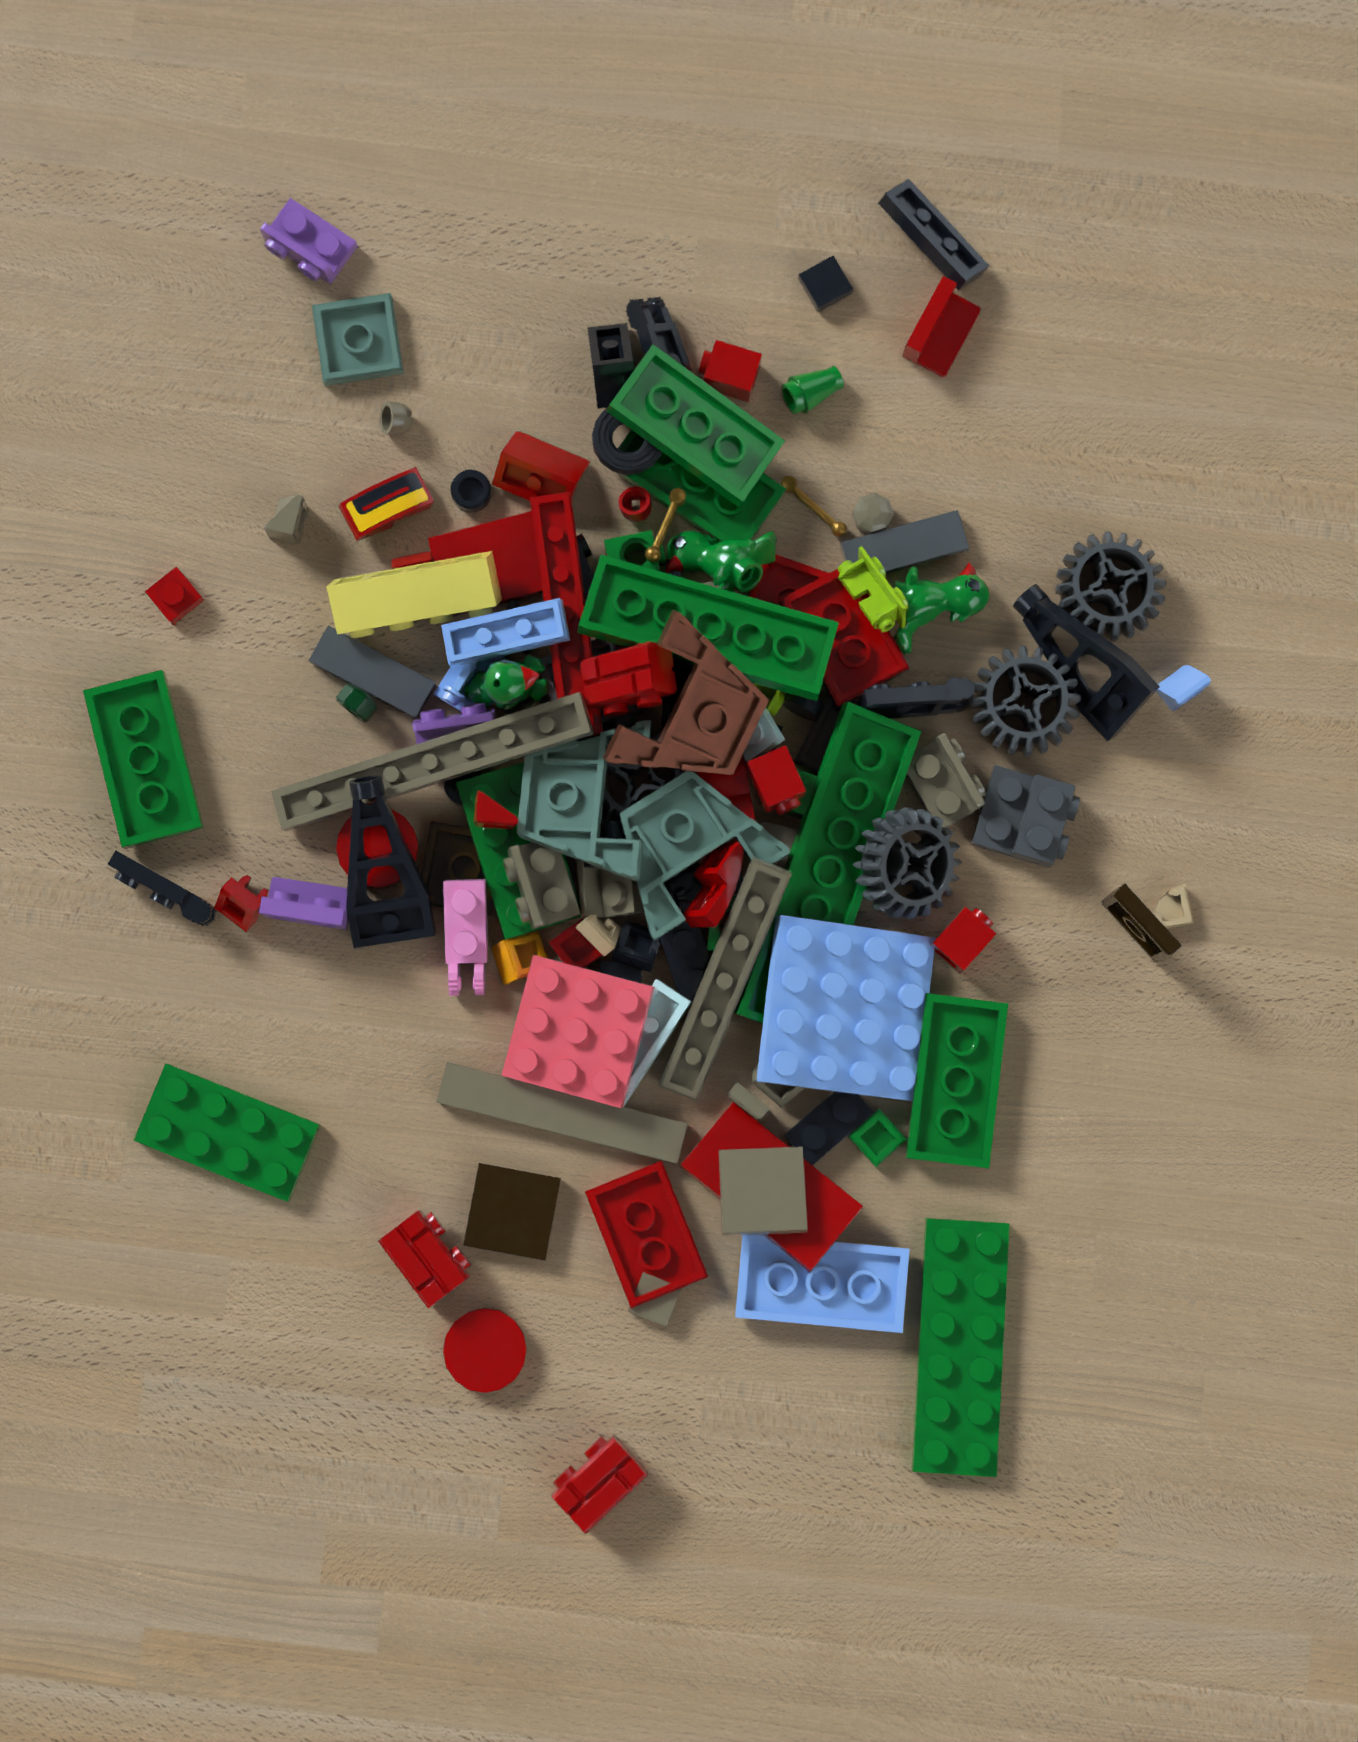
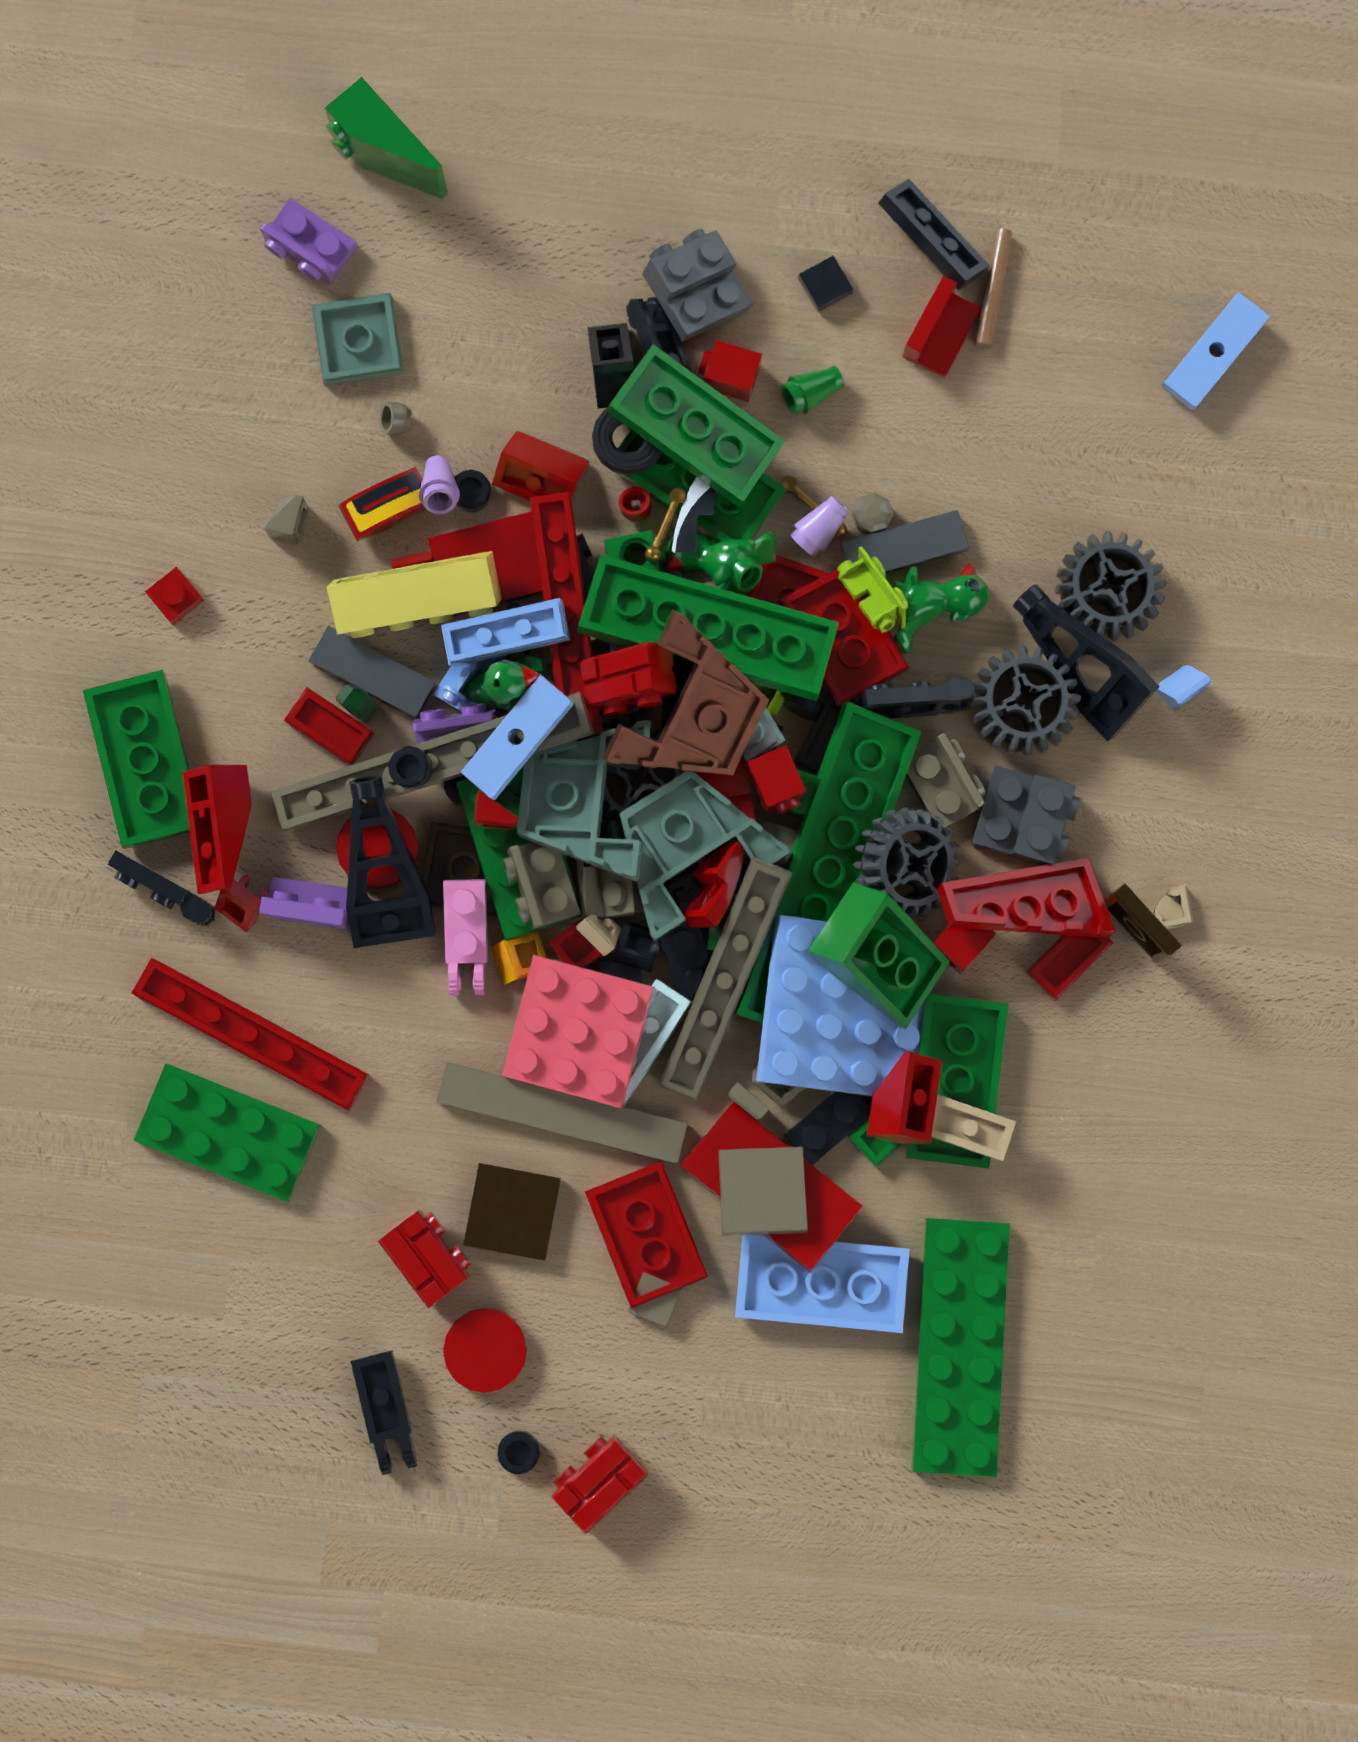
(217, 818): none -> red slope
(250, 1034): none -> red tile
(329, 726): none -> red tile
(380, 141): none -> green slope
(384, 1407): none -> black hinge
(410, 767): none -> black tile
(438, 488): none -> lavender cone
(499, 757): none -> light blue tile
(518, 1452): none -> black tile
(696, 283): none -> dark grey plate
(698, 502): none -> black sticker
(819, 526): none -> lavender cone
(879, 953): none -> green slope
(906, 1101): none -> red slope
(972, 1128): none -> tan plate
(993, 288): none -> medium nougat bar
(1030, 900): none -> red wing
(1066, 962): none -> red tile
(1227, 335): none -> light blue tile

